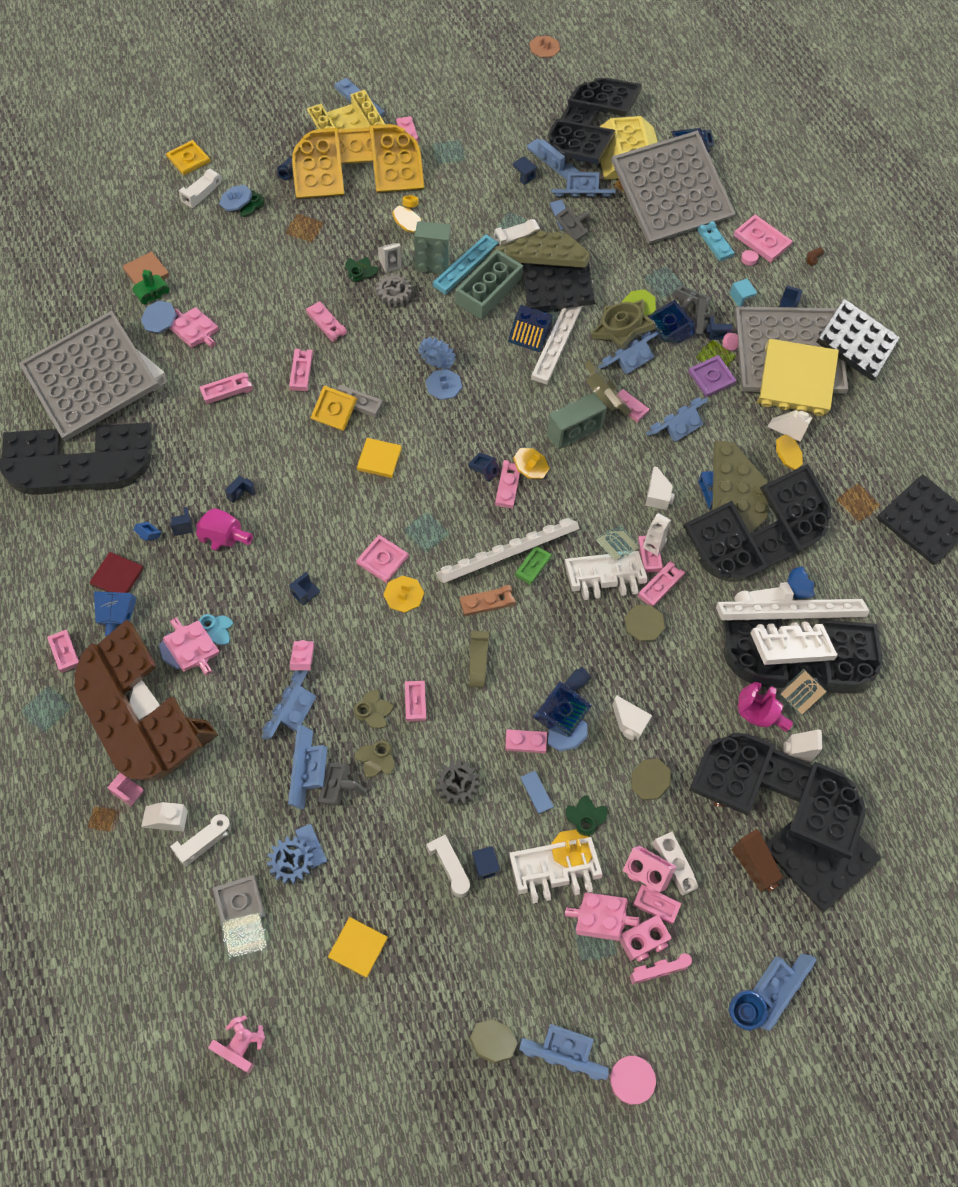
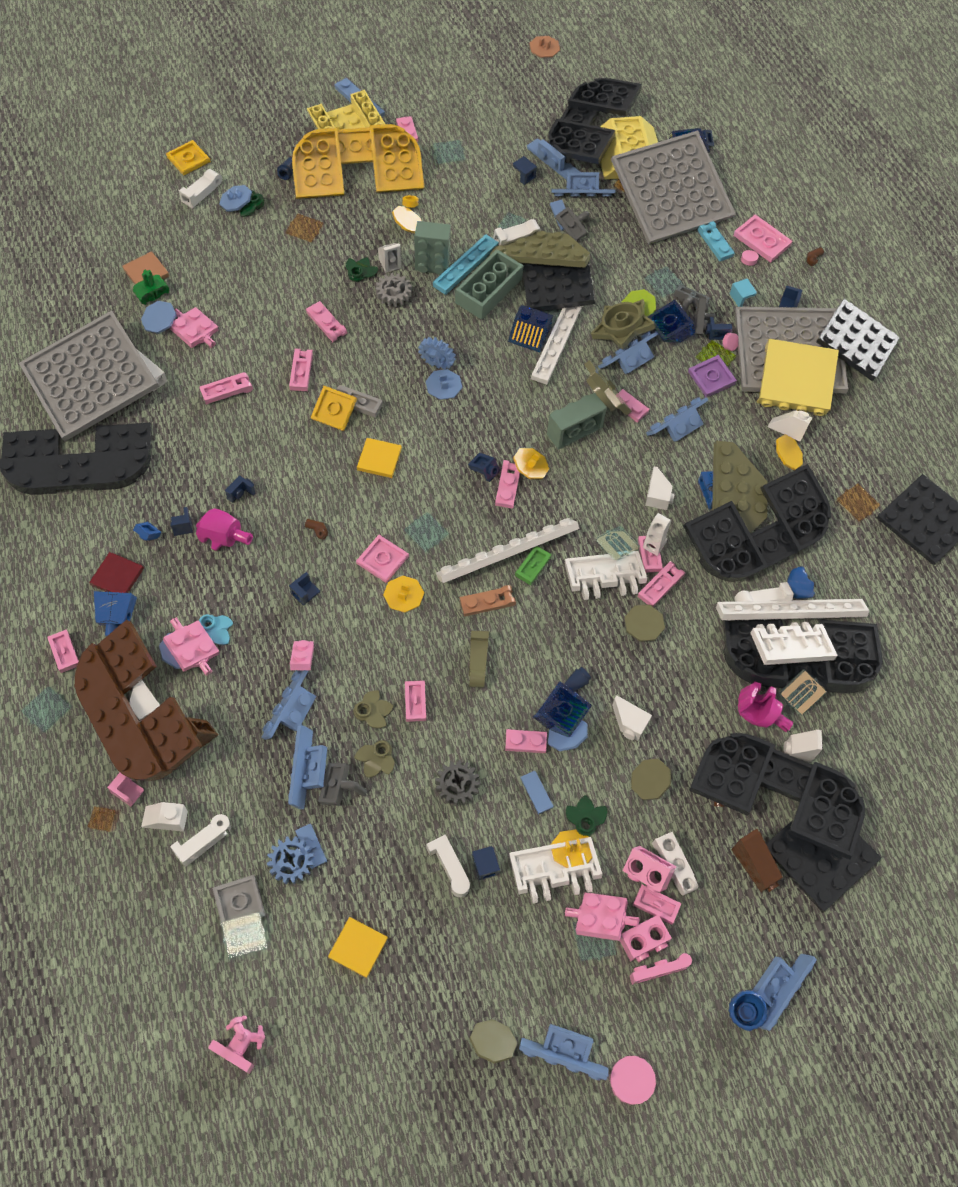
(319, 528): none -> reddish brown arm

